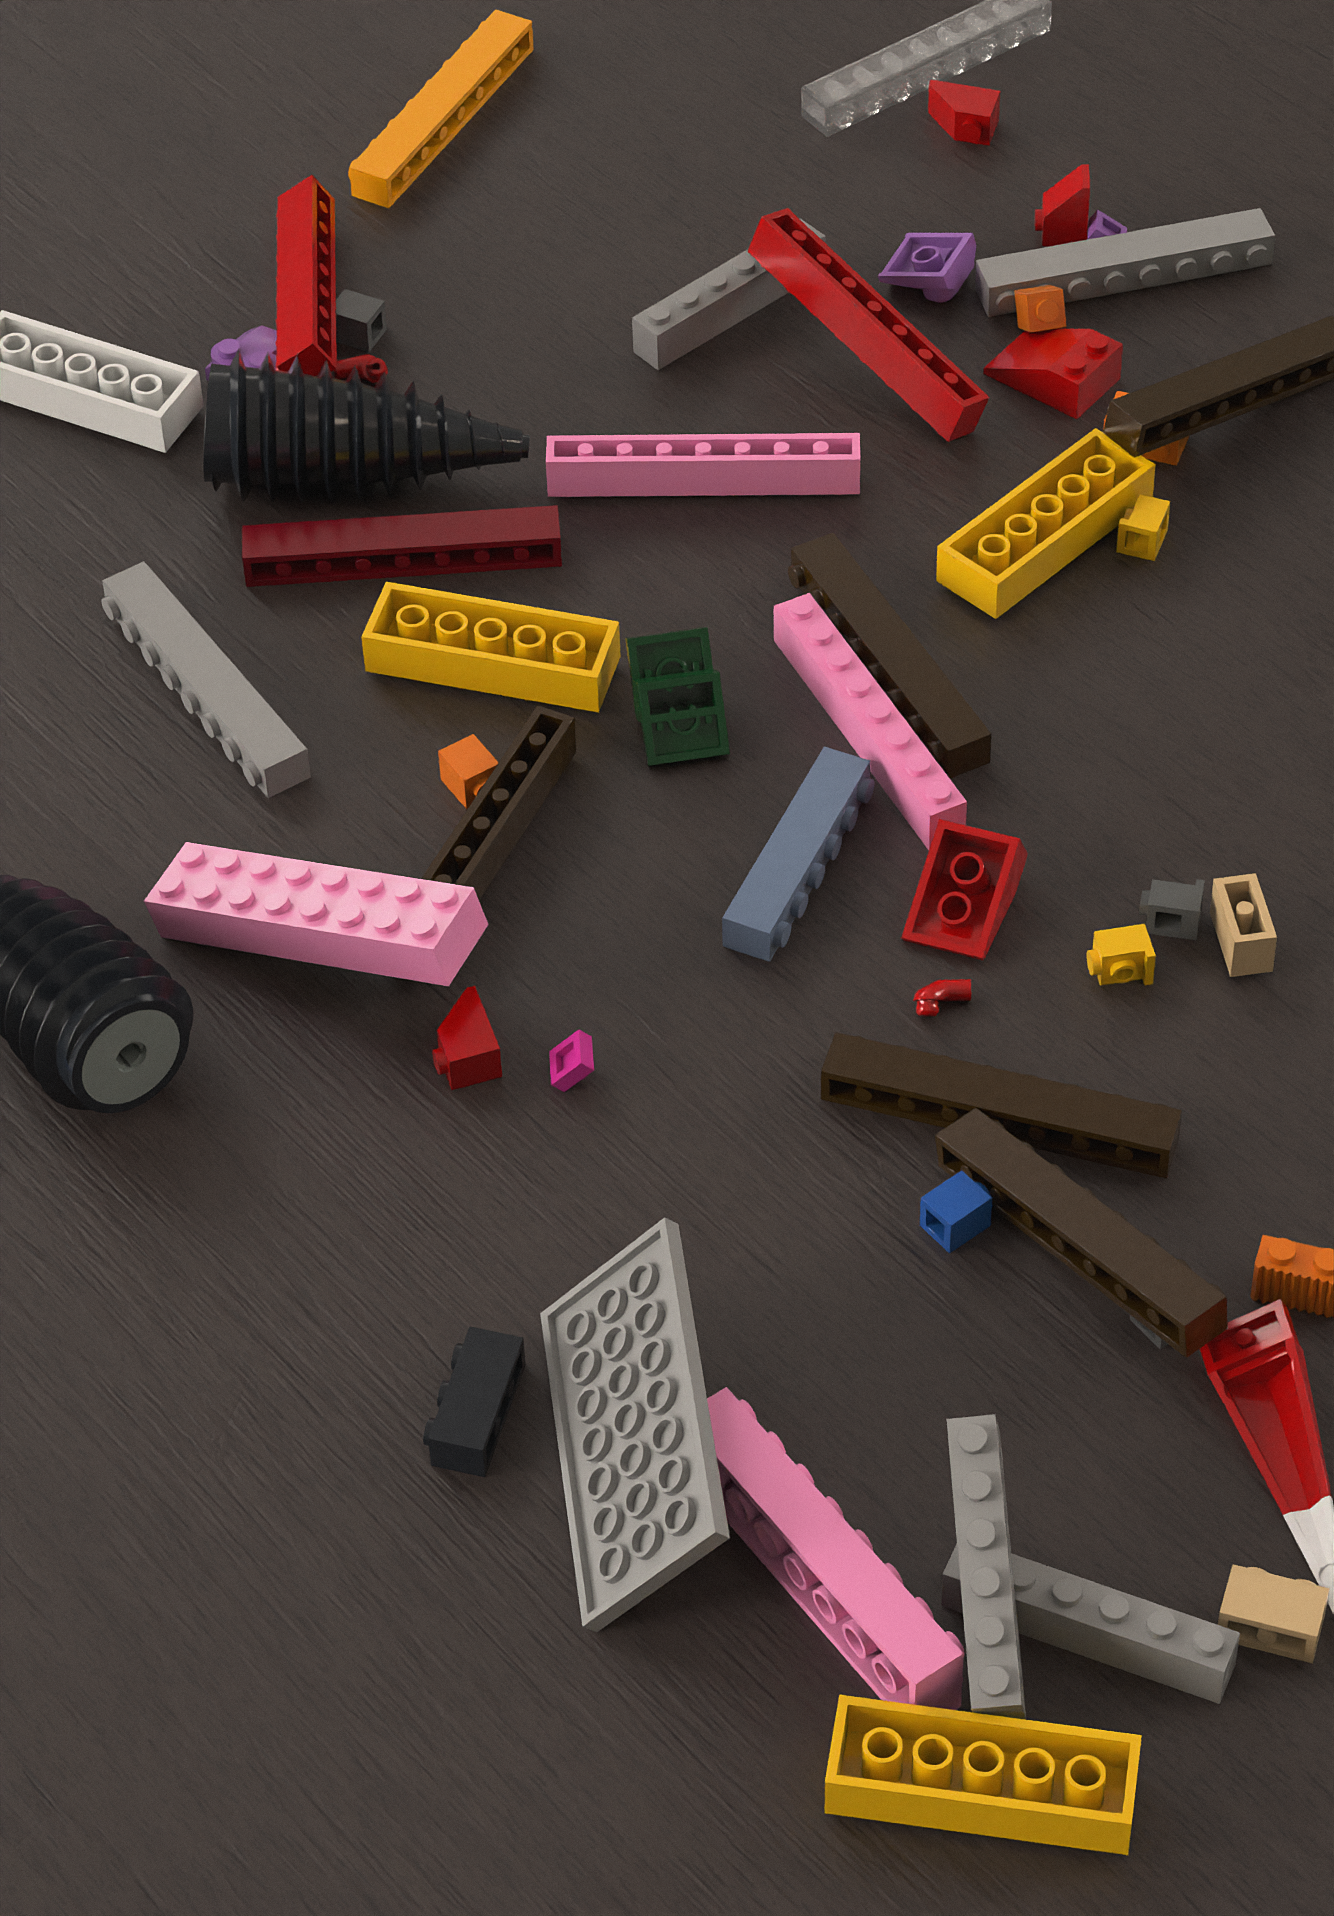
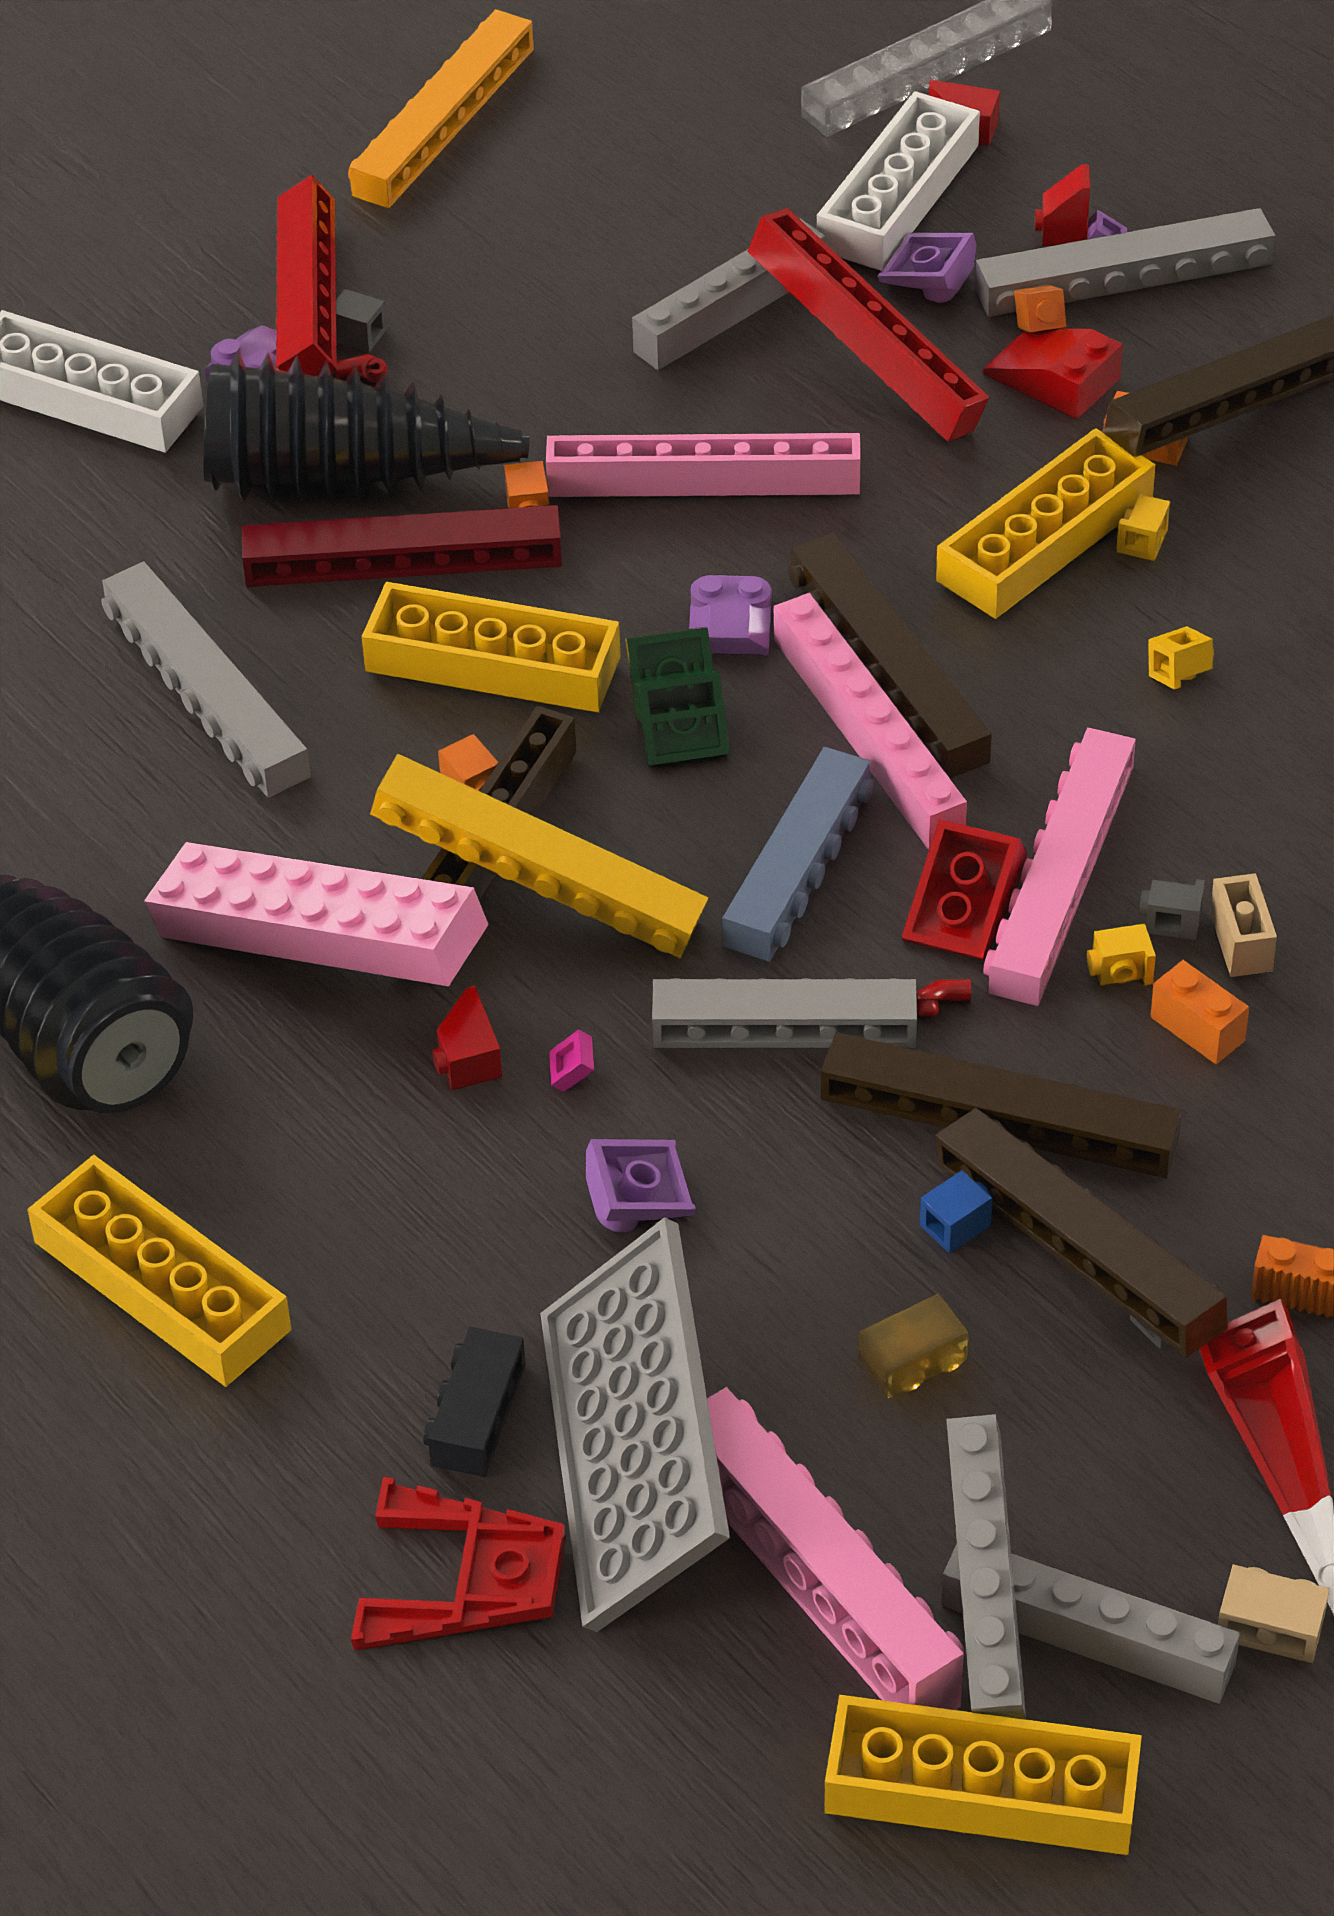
(160, 1270): none -> yellow brick
(504, 1575): none -> red wing
(526, 485): none -> orange brick
(538, 855): none -> yellow brick
(635, 1182): none -> medium lavender slope
(734, 611): none -> medium lavender slope
(781, 1012): none -> light grey brick
(899, 179): none -> white brick
(913, 1346): none -> clear yellow brick
(1060, 867): none -> bright pink brick
(1179, 656): none -> yellow brick
(1199, 1012): none -> orange brick

